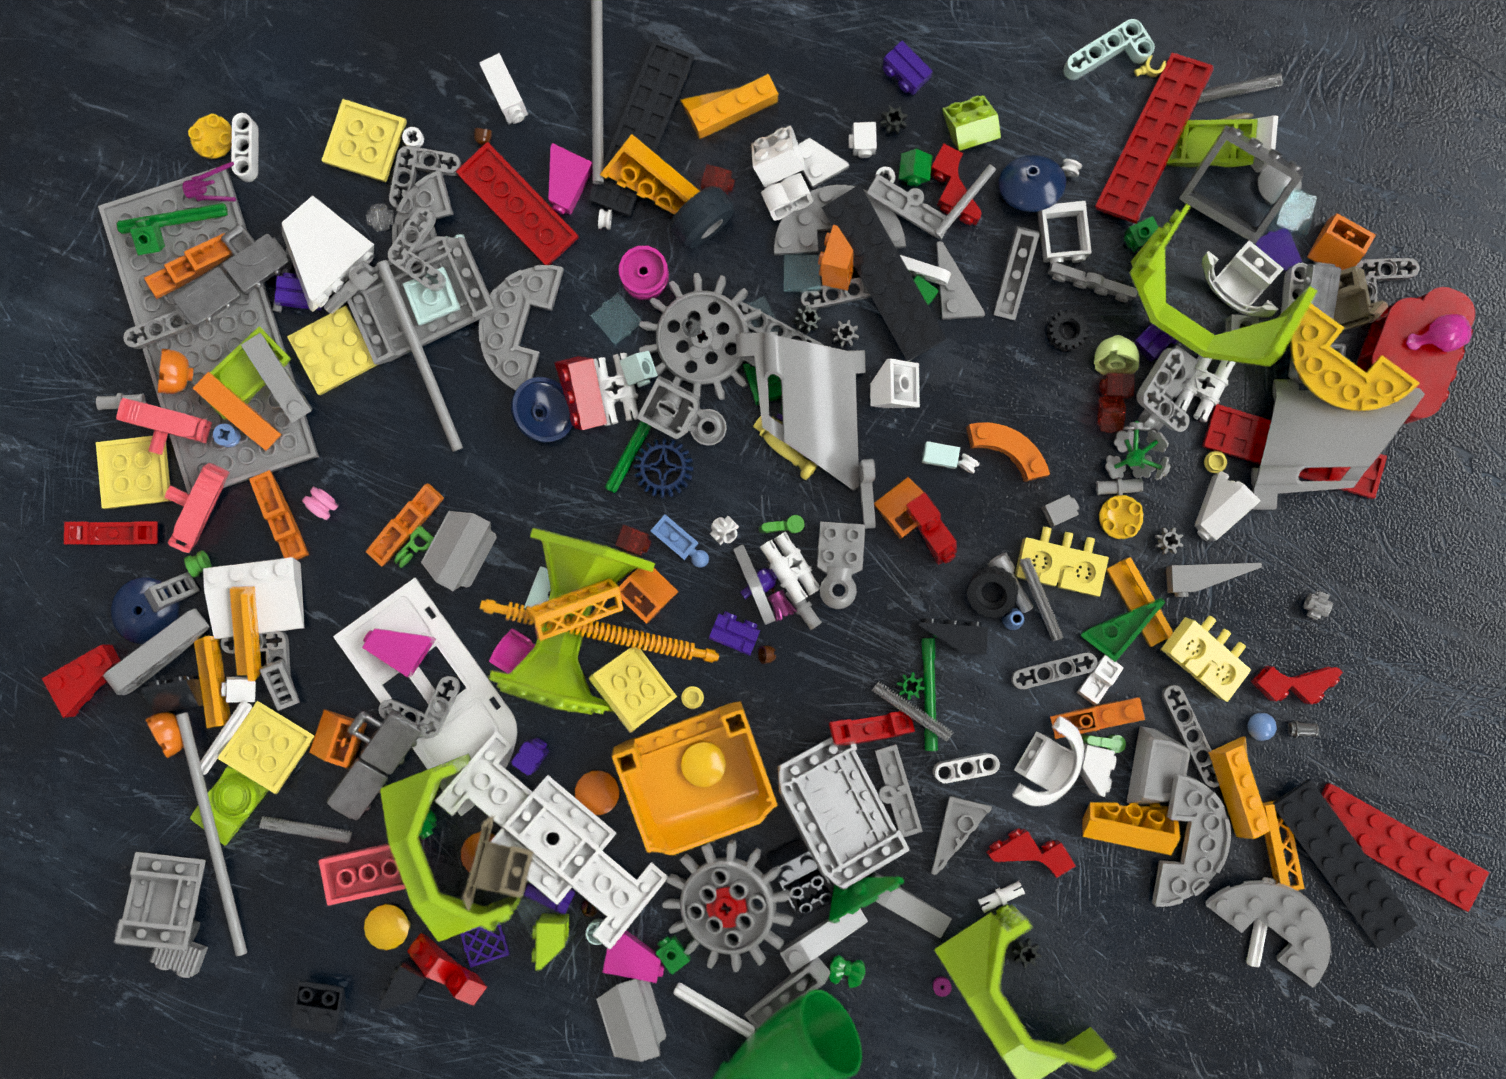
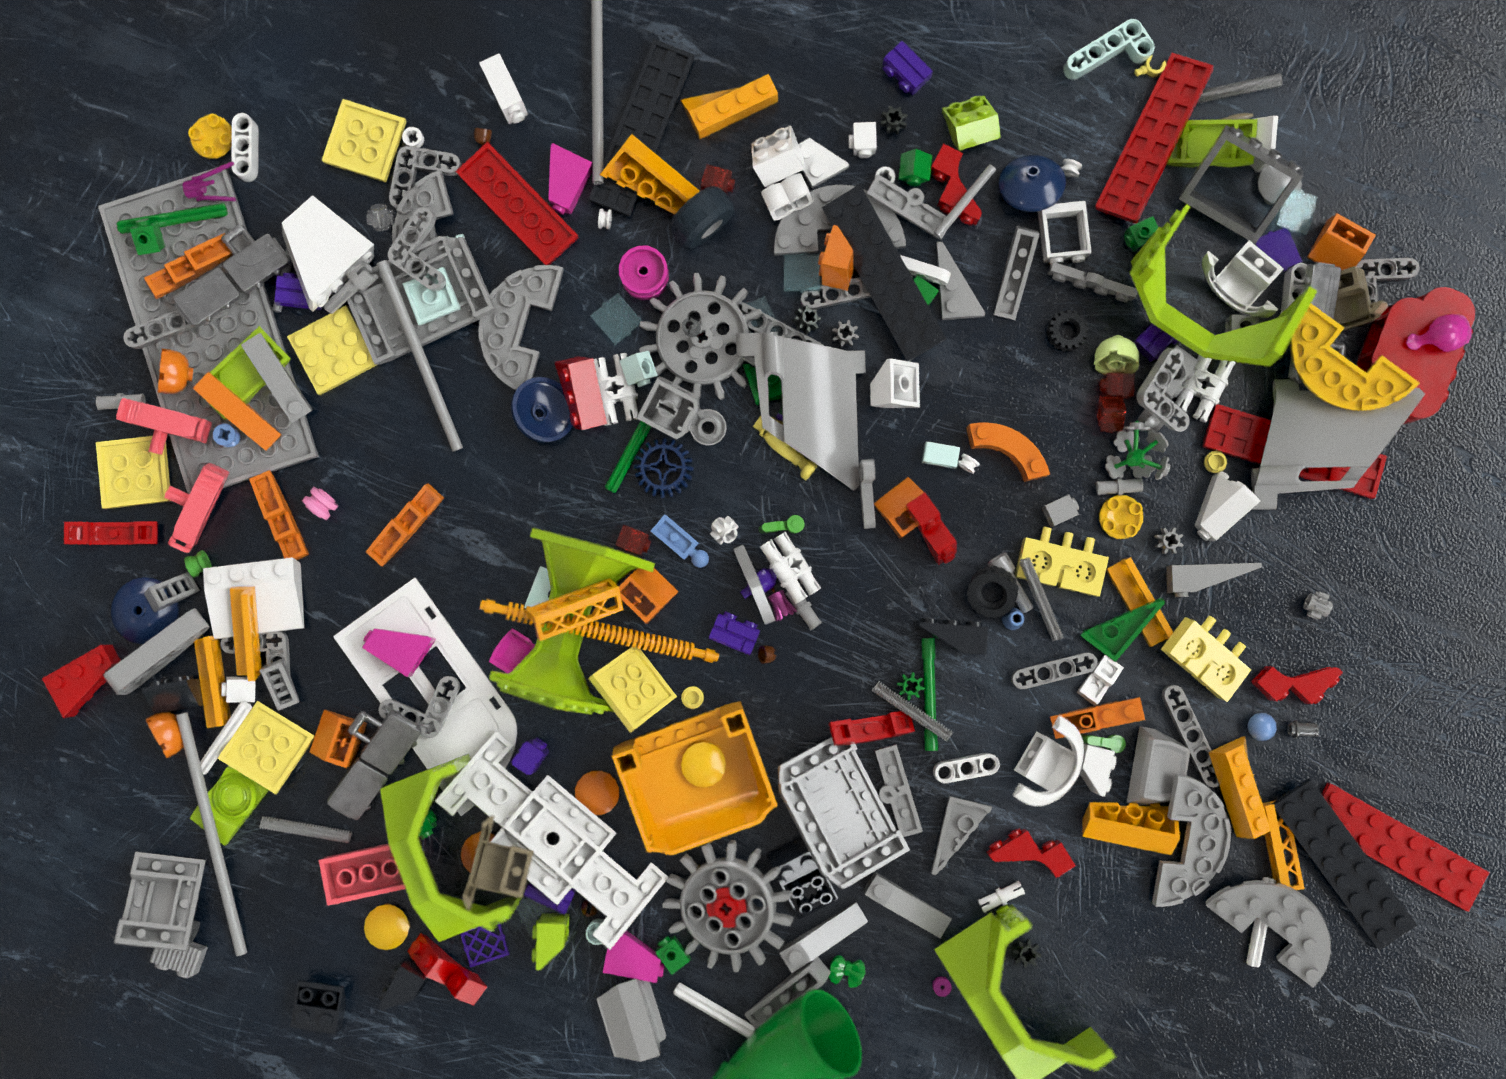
(402, 556): bright green piece -> none
(459, 549): light grey helmet -> none
(839, 557): light grey brick -> none
(860, 895): green wing -> none

